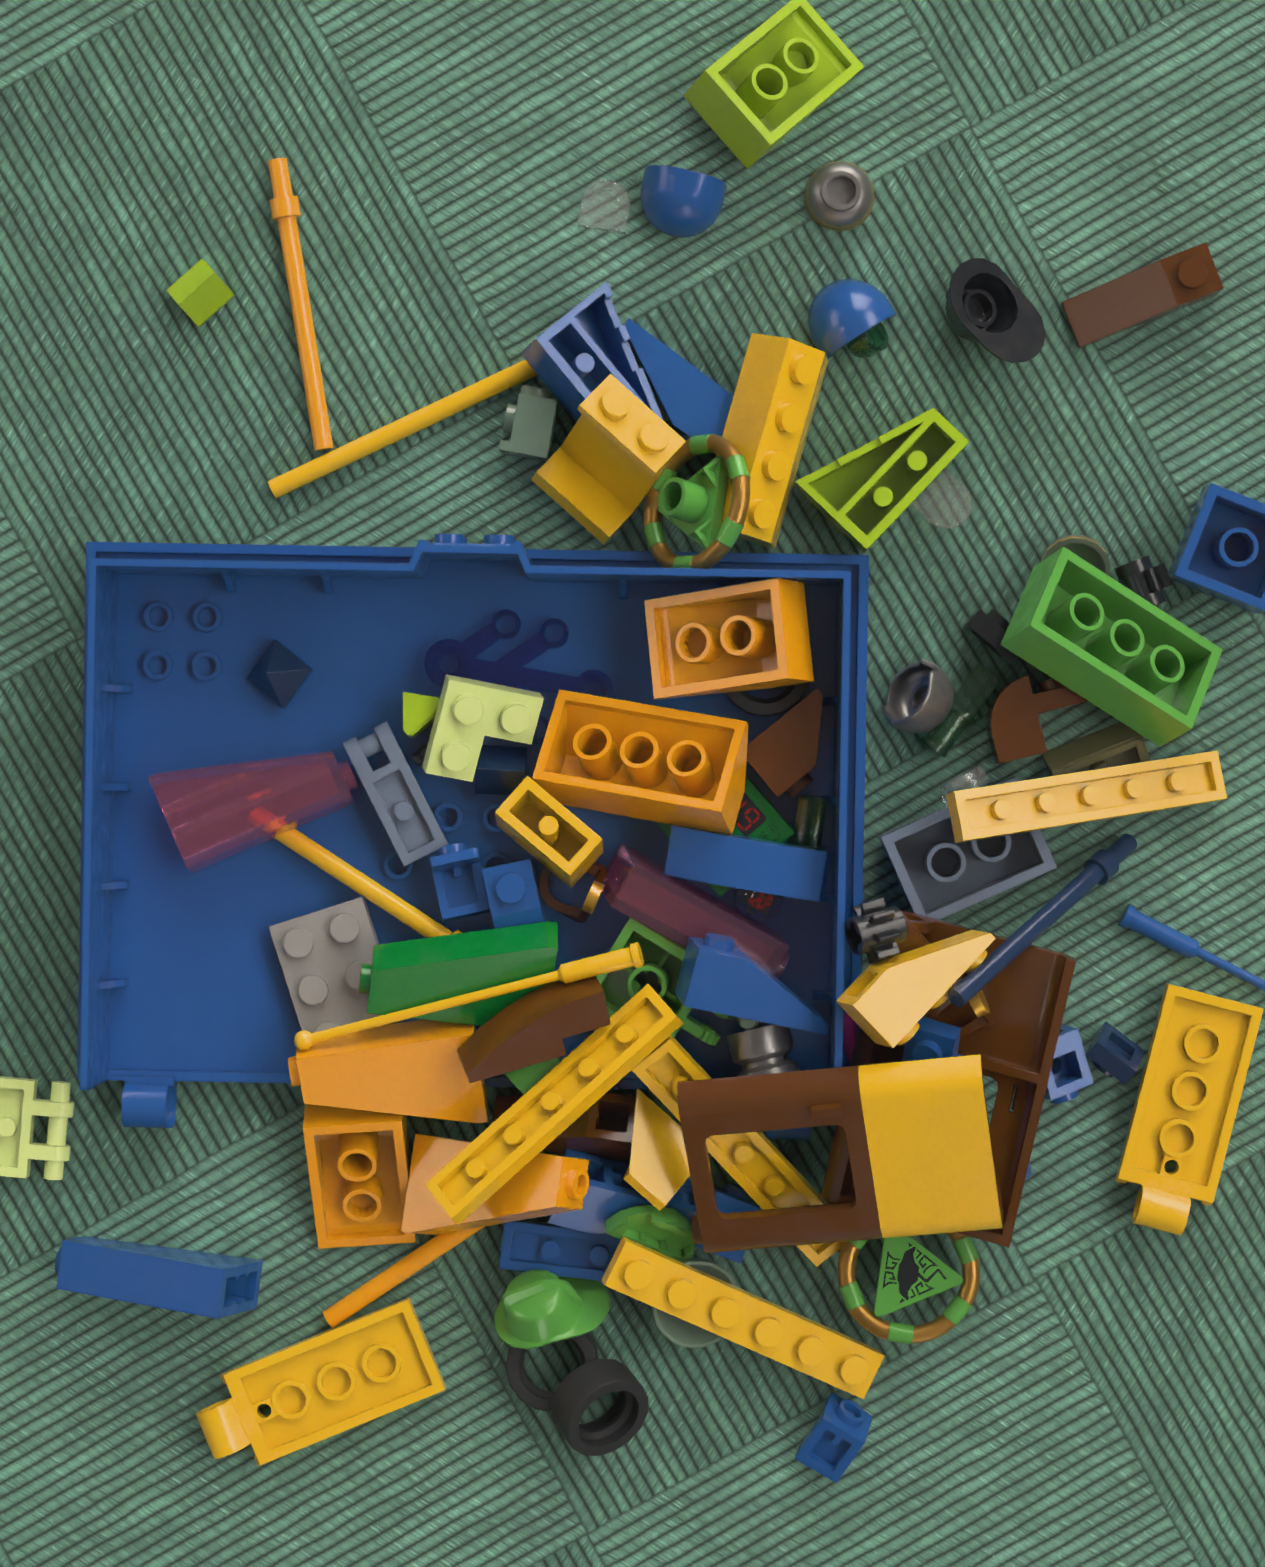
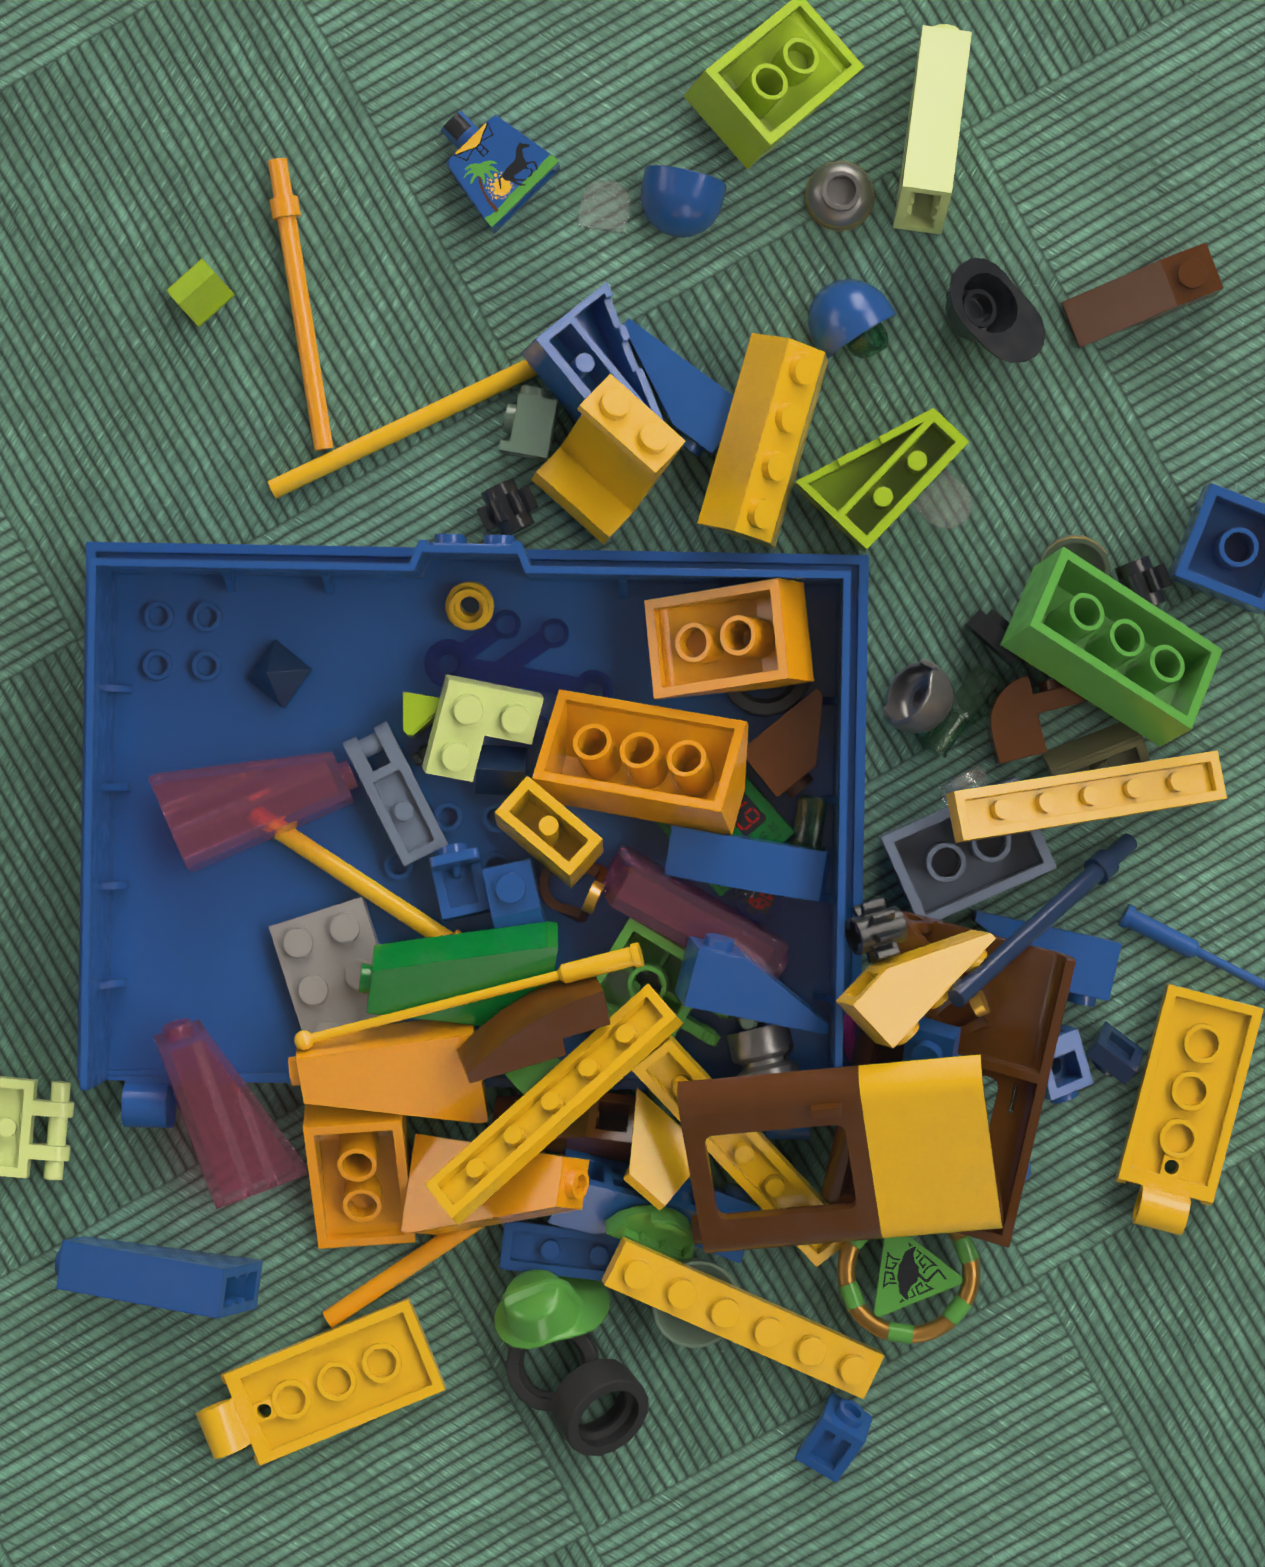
(227, 1125): none -> clear pink slope
(462, 618): none -> yellow plate
(496, 167): none -> blue torso
(507, 508): none -> black gear
(699, 503): bright green piece -> none
(933, 129): none -> yellowish green slope
(1094, 955): none -> blue slope

